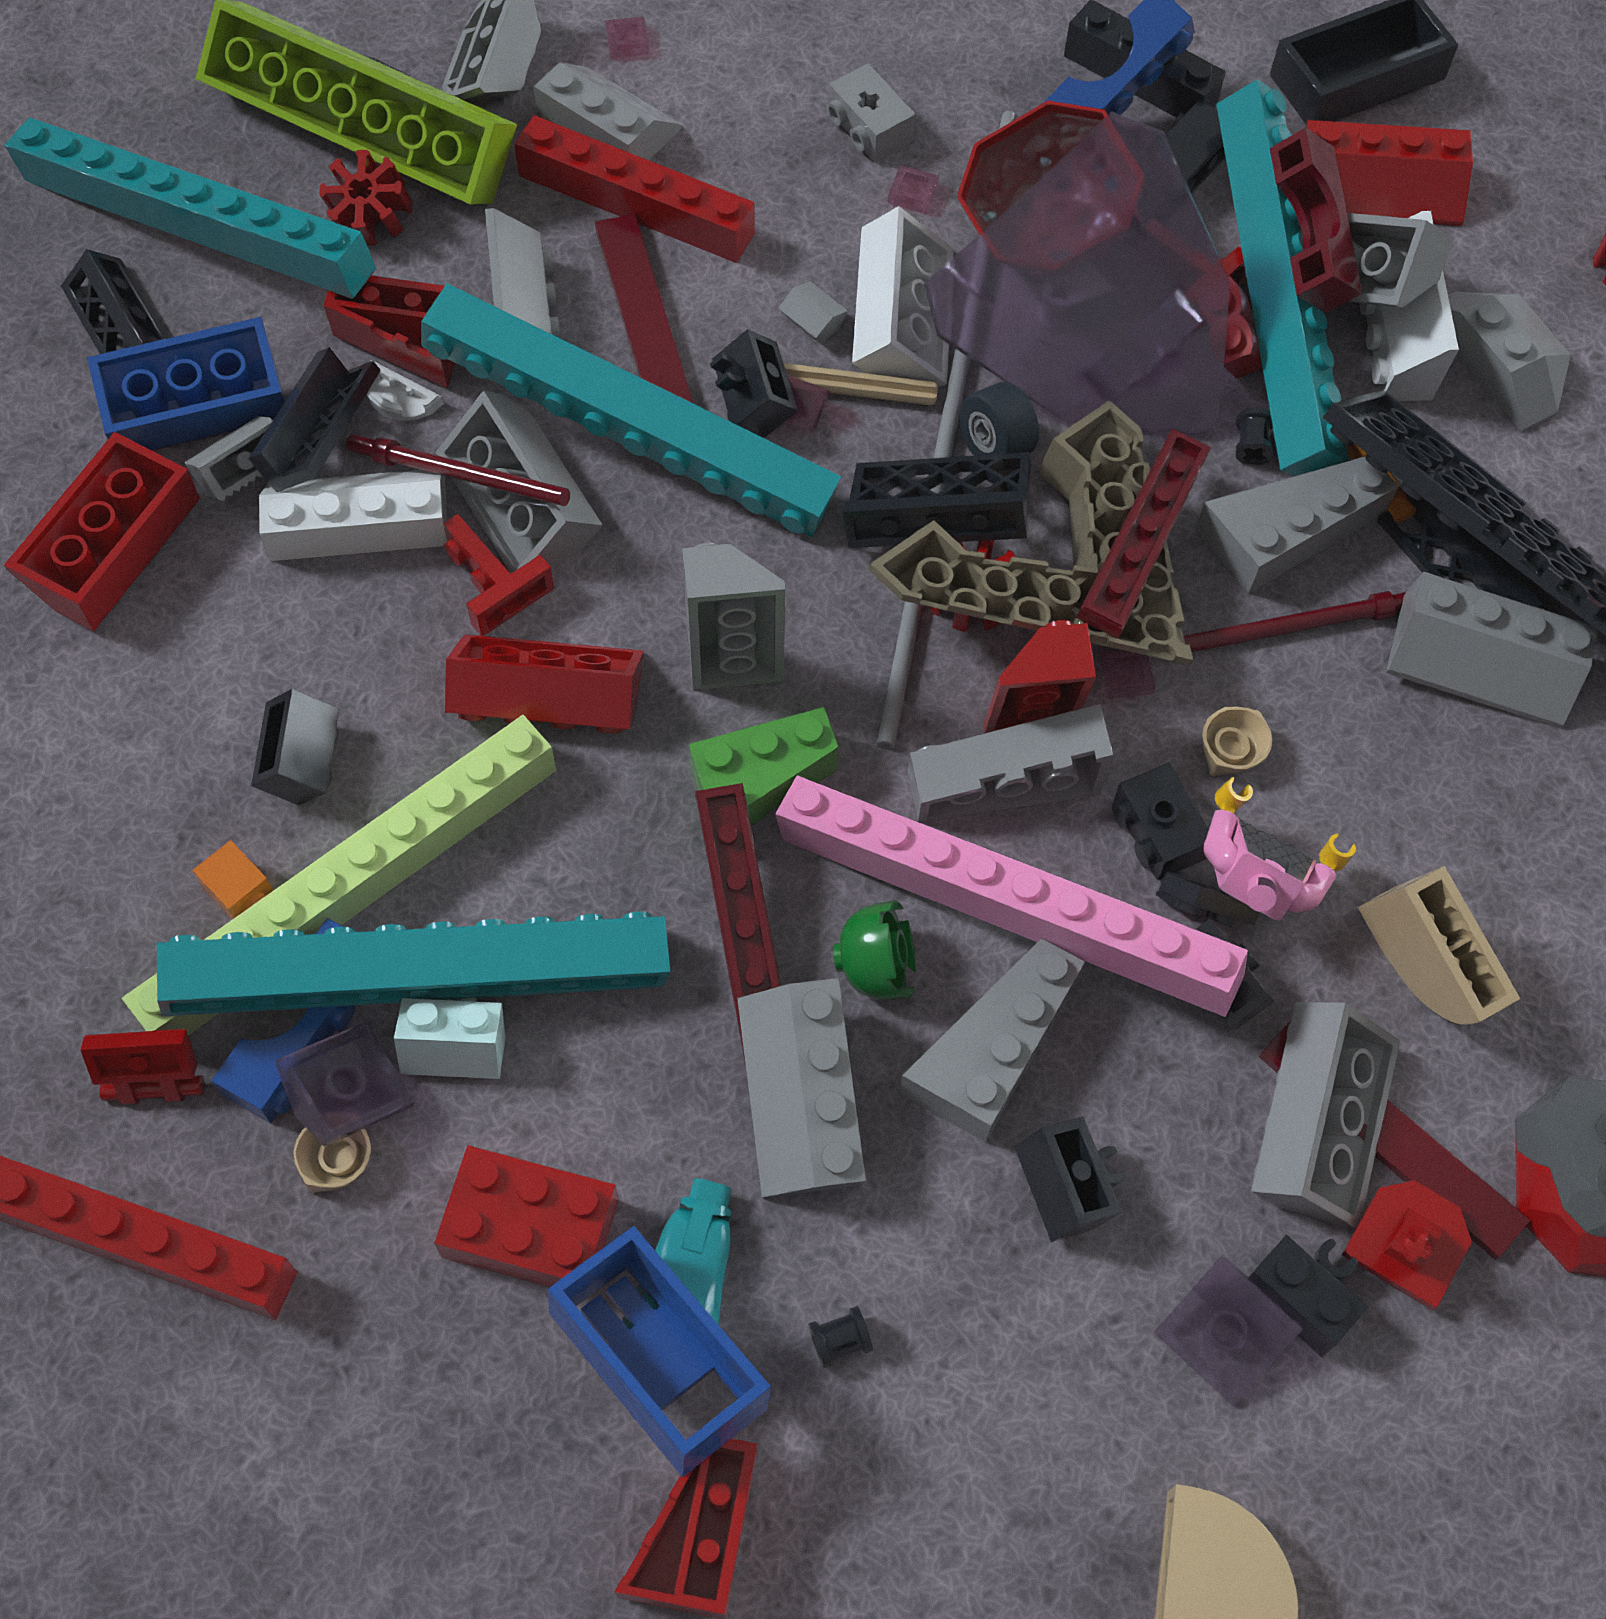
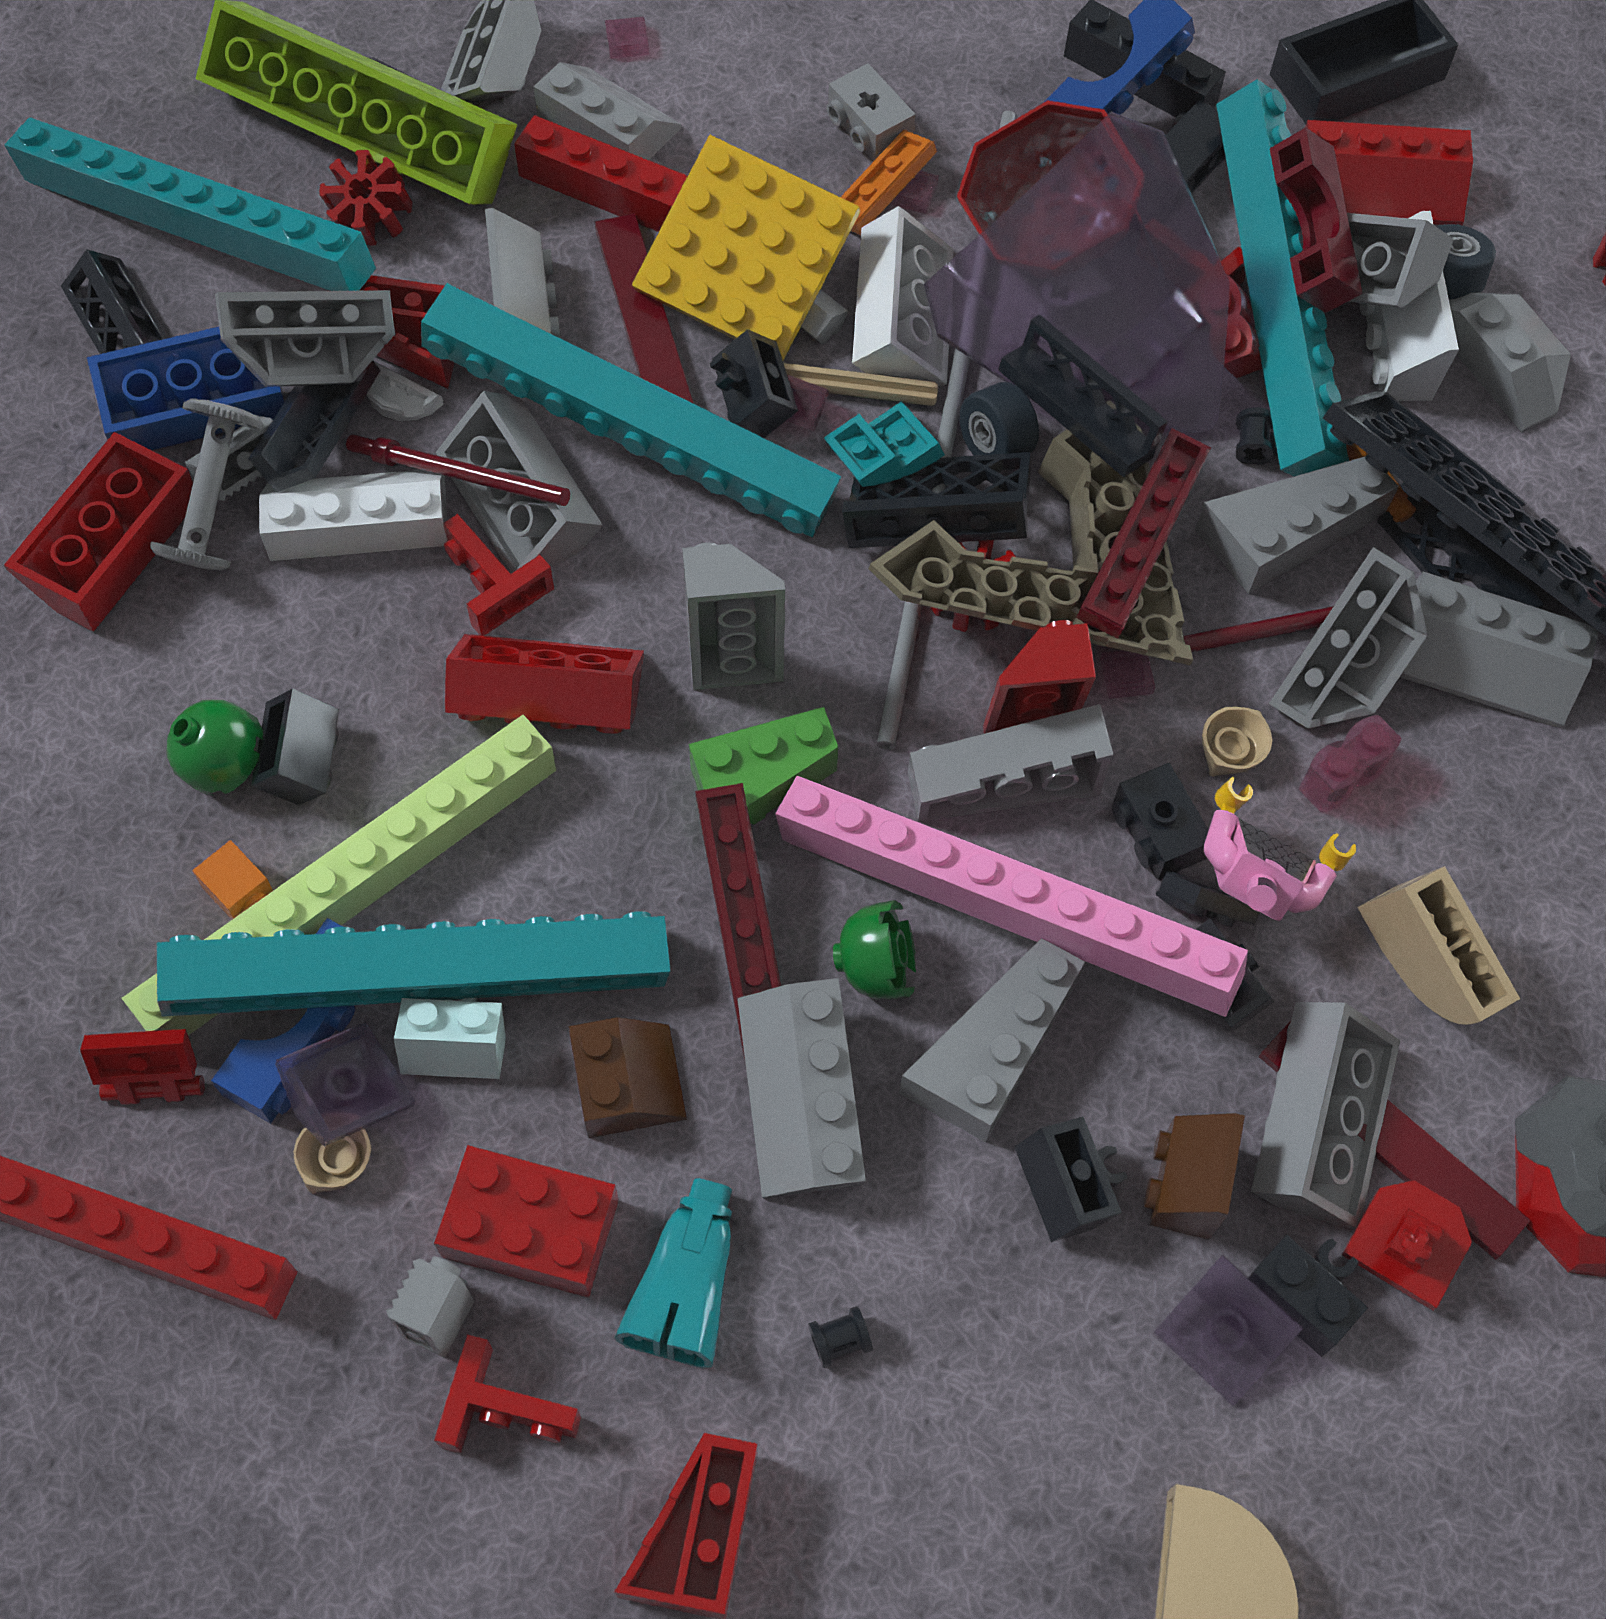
(207, 484): none -> light grey hose
(213, 746): none -> green cylinder
(305, 334): none -> light grey wedge
(431, 1305): none -> light grey brick
(496, 1405): none -> red bracket
(626, 1075): none -> reddish brown slope
(661, 1352): blue piece -> none
(745, 245): none -> yellow plate
(884, 448): none -> teal slope
(888, 176): none -> orange tile
(1080, 404): none -> black fence
(1195, 1173): none -> reddish brown slope
(1349, 763): none -> clear pink brick
(1357, 647): none -> light grey wedge
(1467, 261): none -> black wheel

